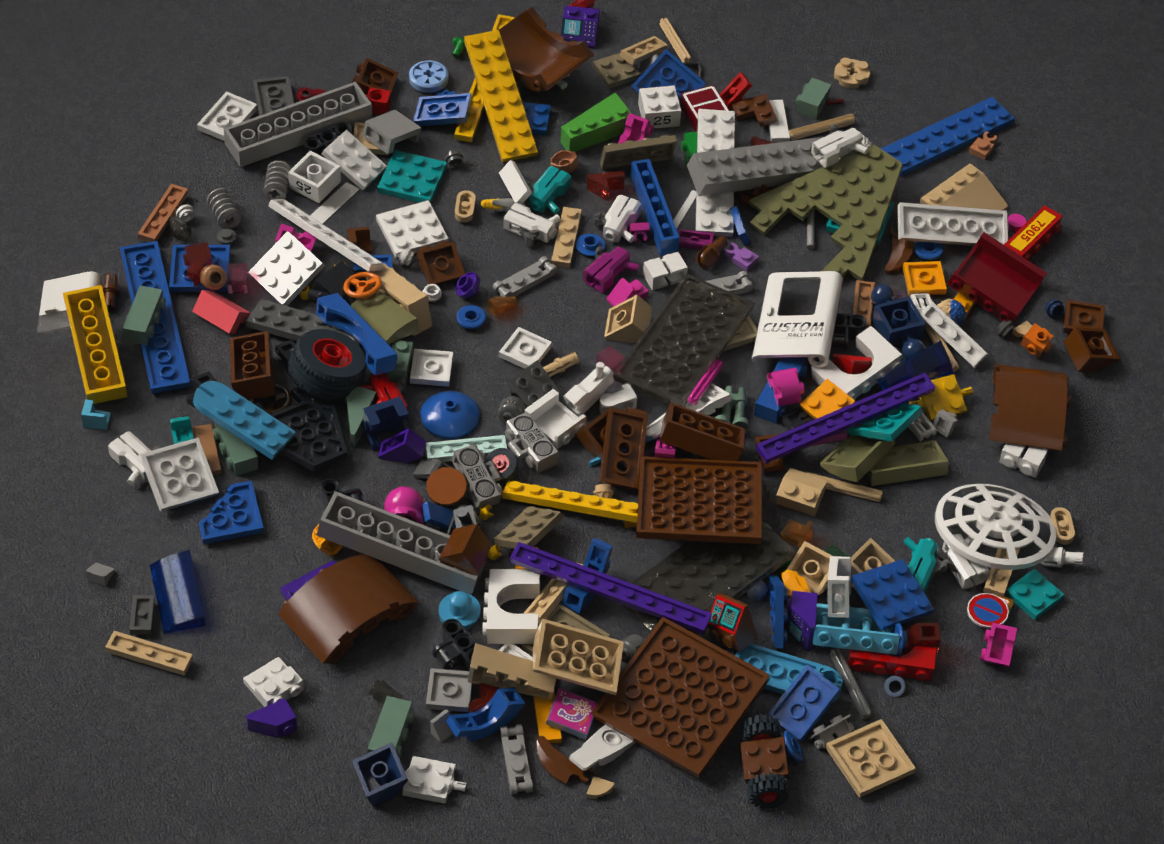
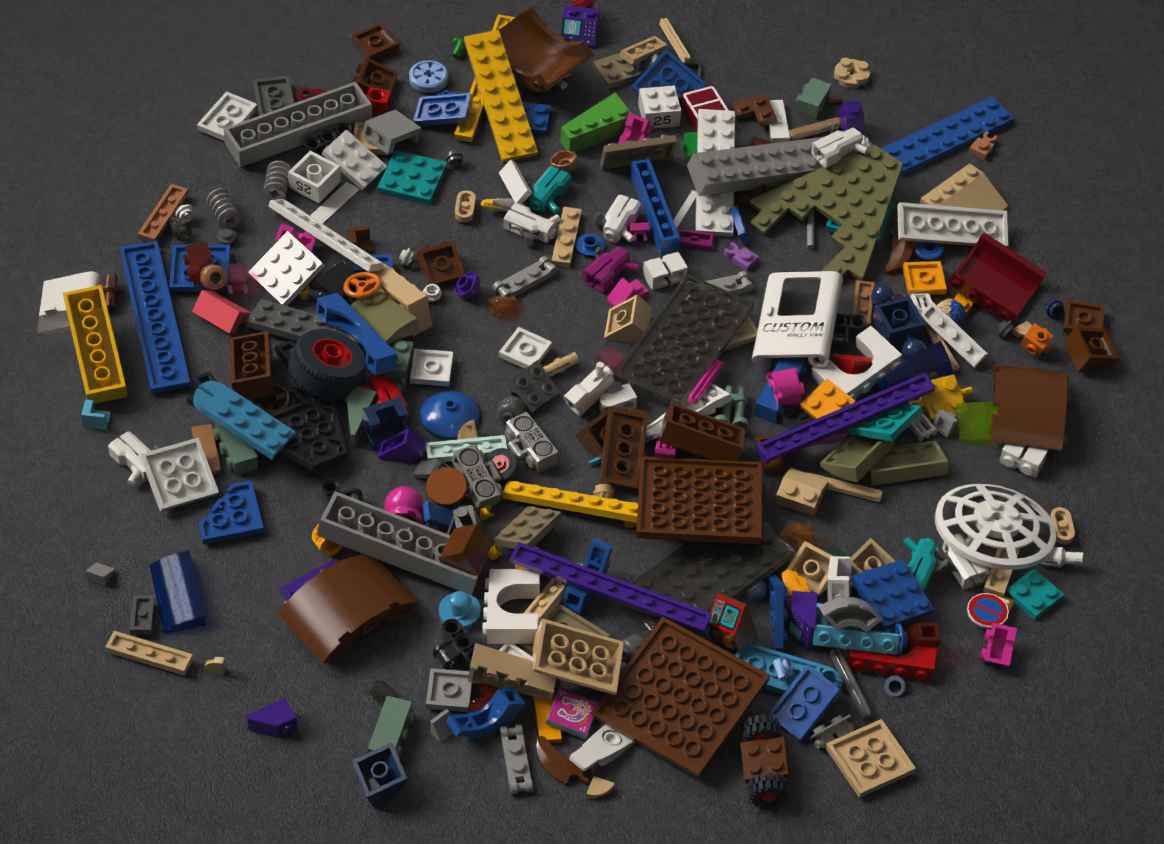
(143, 315): sand green brick -> none
(181, 429): teal bracket -> none
(215, 666): none -> tan tile
(274, 682): white plate -> none
(375, 41): none -> reddish brown plate
(411, 228): white plate -> none
(431, 780): white plate -> none
(468, 431): none -> tan tile
(471, 311): blue piece -> none
(555, 419): white panel -> none
(603, 182): clear red slope -> none
(711, 252): reddish brown arm -> none
(735, 90): red slope -> none
(783, 668): none -> light blue plate
(792, 746): blue piece -> none
(850, 612): none -> light grey brick
(852, 116): none -> dark purple slope
(975, 421): none -> clear neon green plate
(1015, 222): dark pink tile -> none
(1035, 233): red brick -> none

